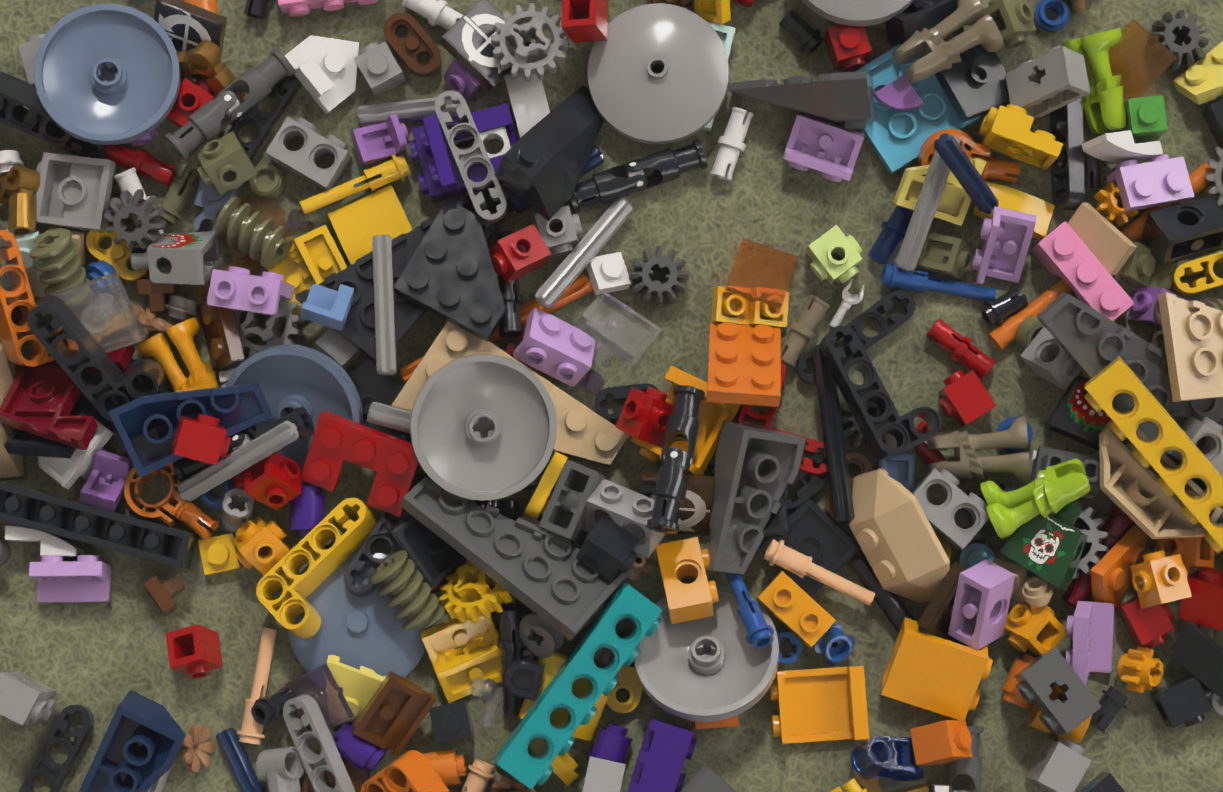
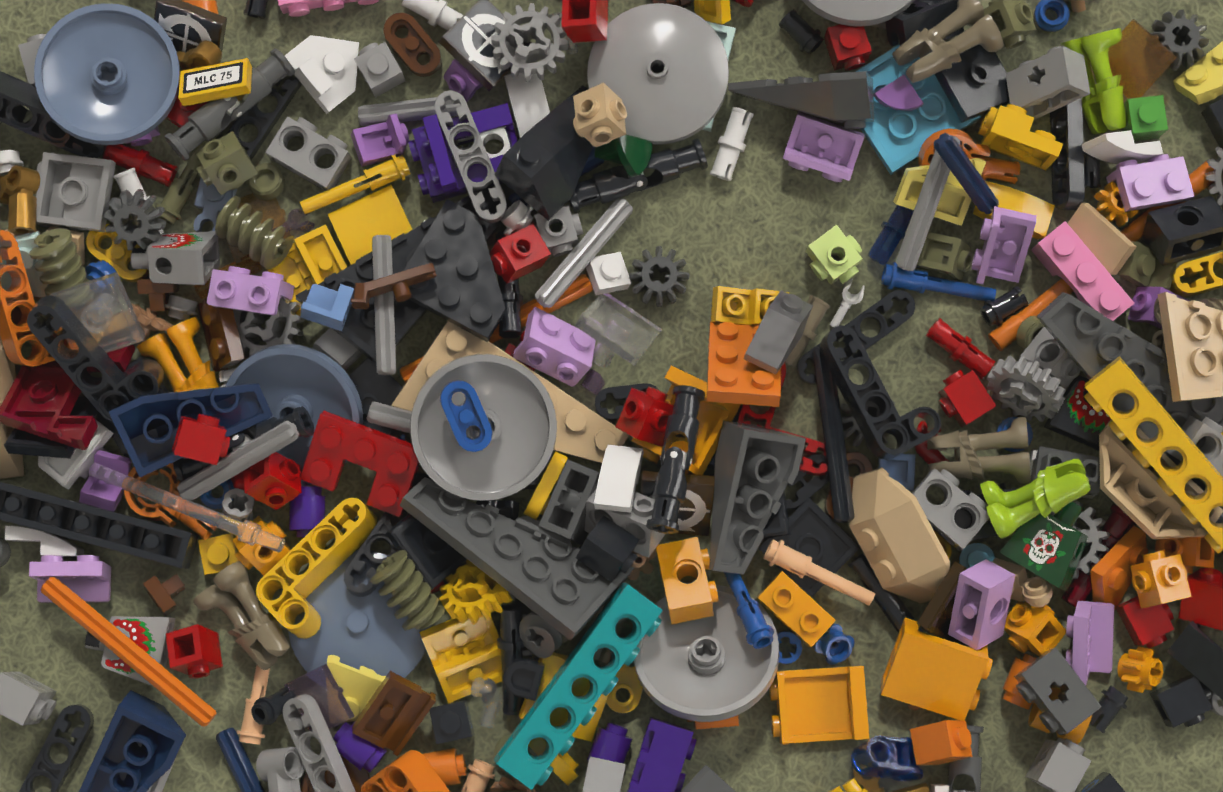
(128, 651): none -> orange axle
(146, 632): none -> torso
(195, 748): medium nougat plant -> none
(215, 82): none -> tile
(246, 531): none -> clear bar
(262, 634): none -> dark tan piece
(397, 282): none -> reddish brown piece
(466, 415): none -> blue plate
(517, 217): none -> white plate
(599, 115): none -> tan brick
(618, 478): none -> white slope
(627, 150): none -> dark green tile
(761, 273): clear orange piece -> none
(778, 332): none -> flat silver slope
(1025, 388): none -> light grey gear

